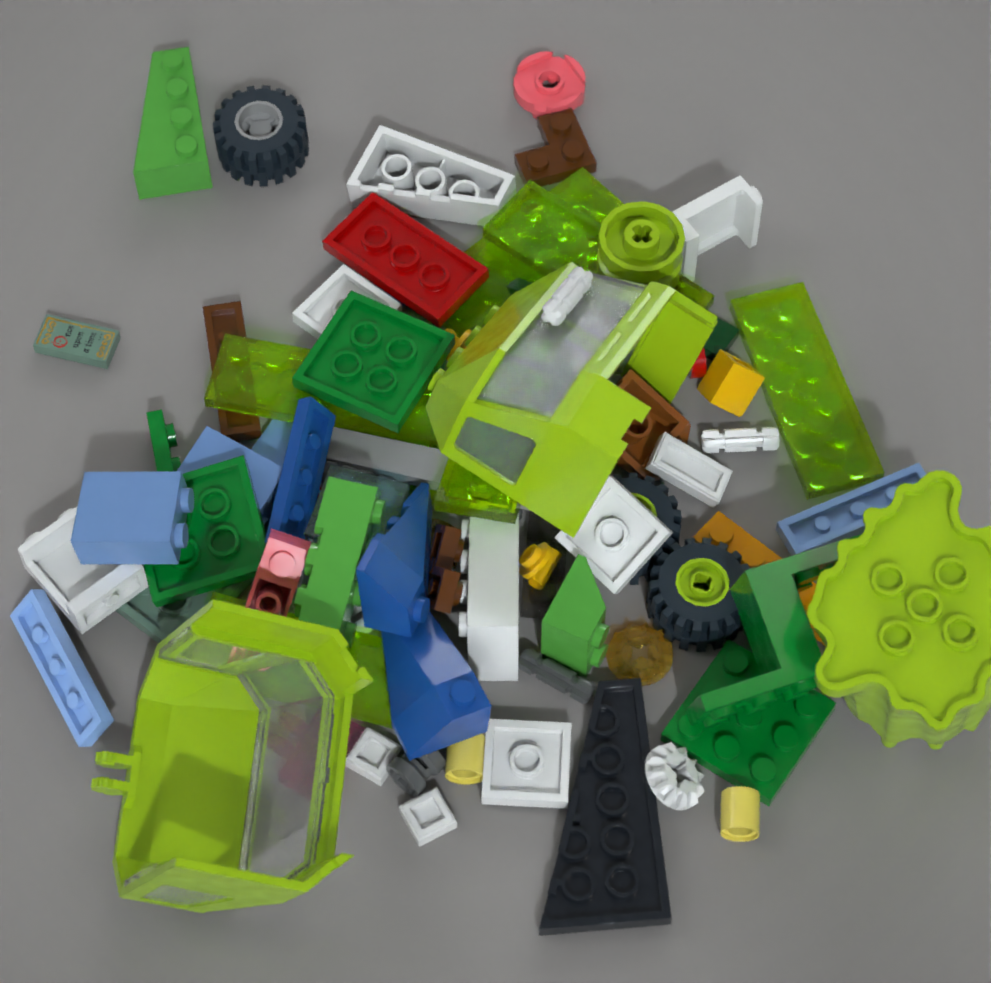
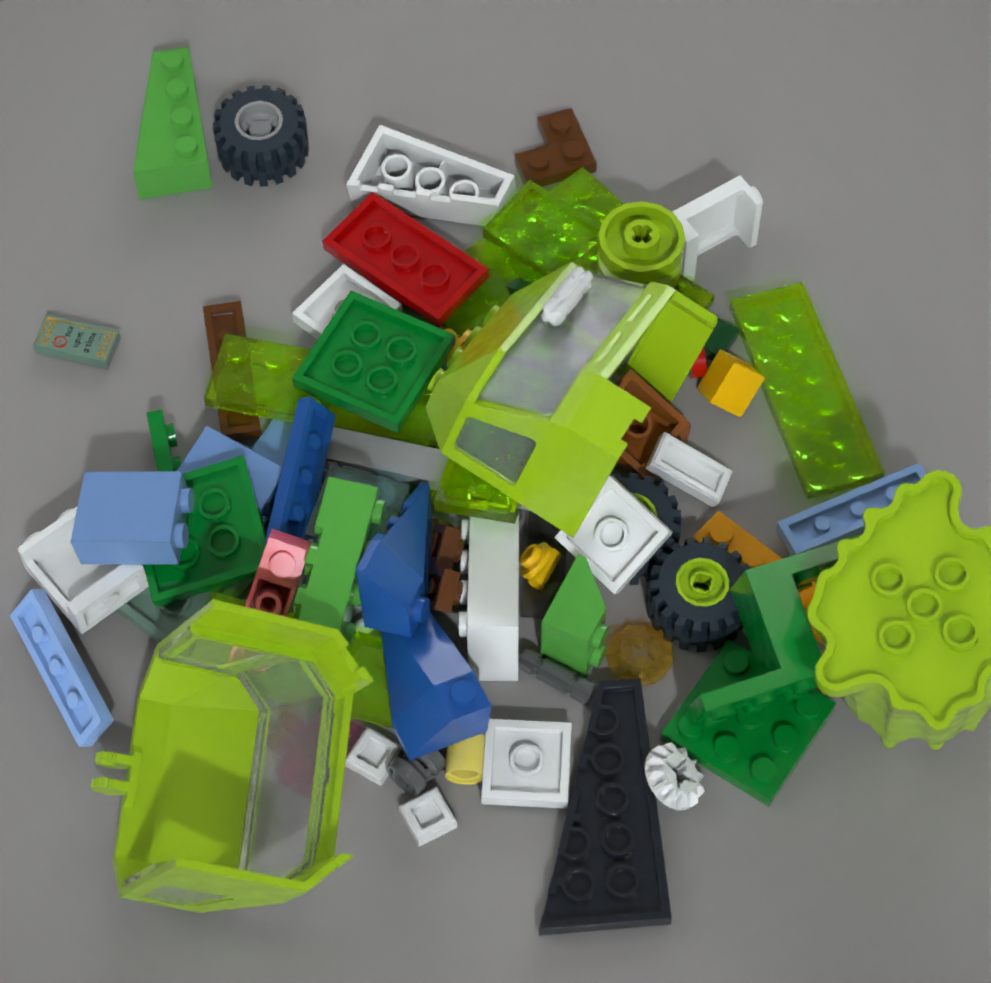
(543, 67): coral plate -> none
(740, 440): white axle -> none
(740, 814): light yellow beam -> none

